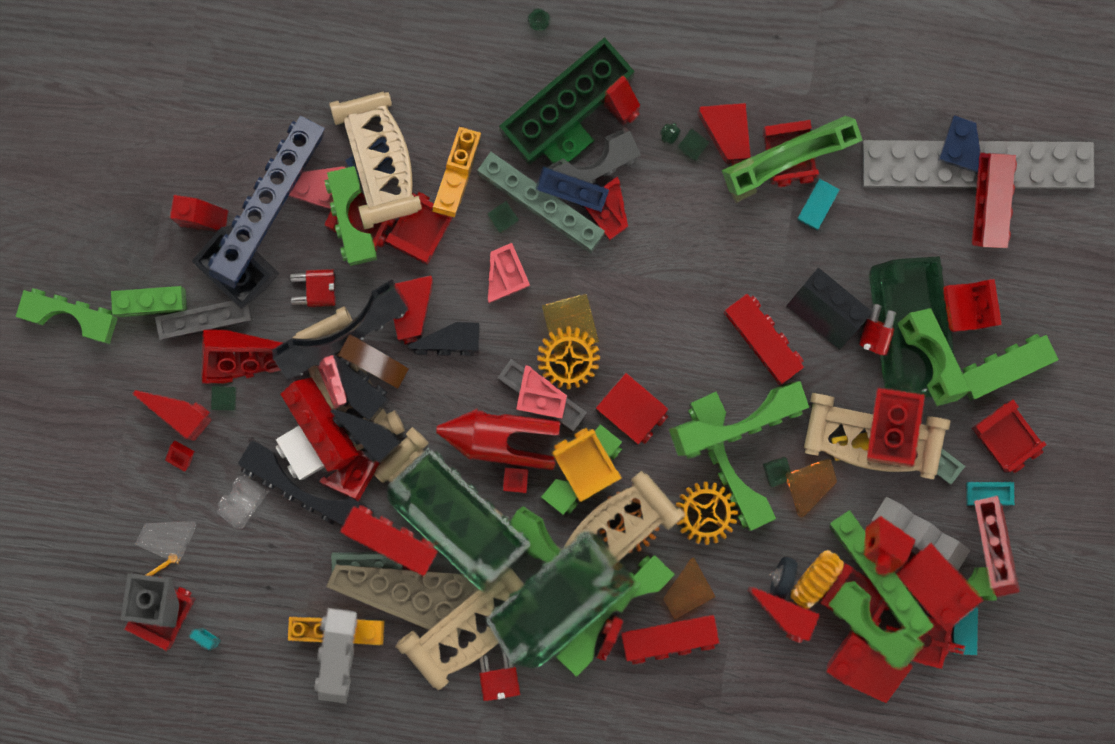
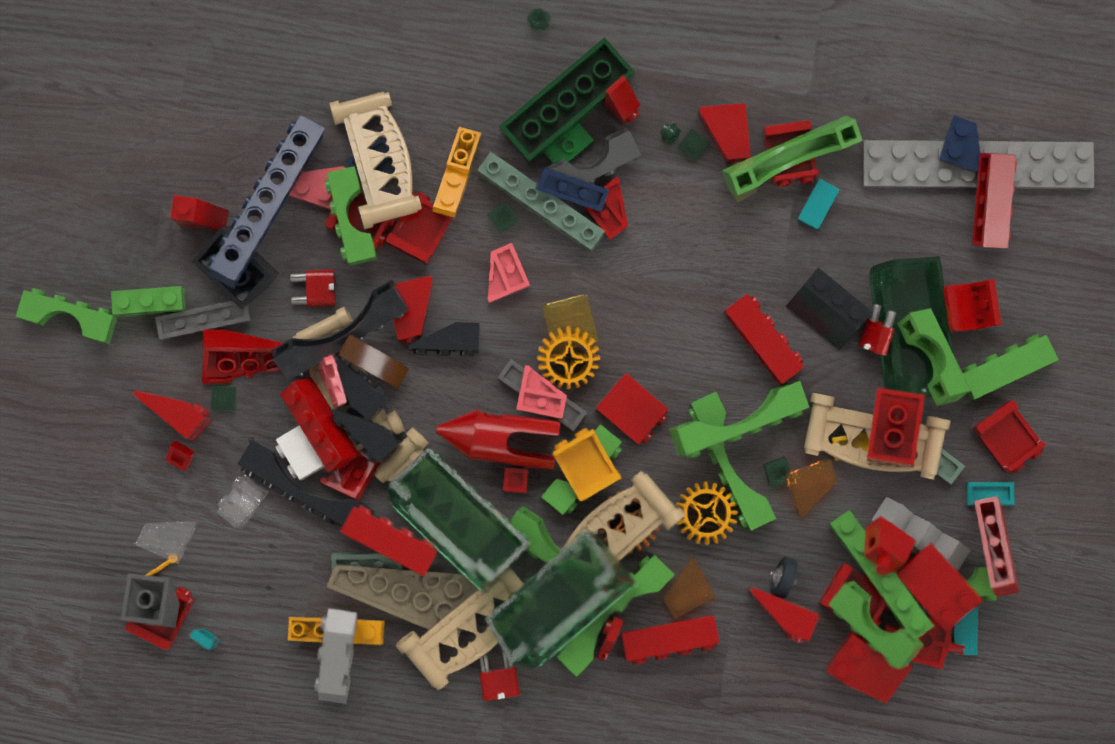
(817, 579): light orange gear -> none

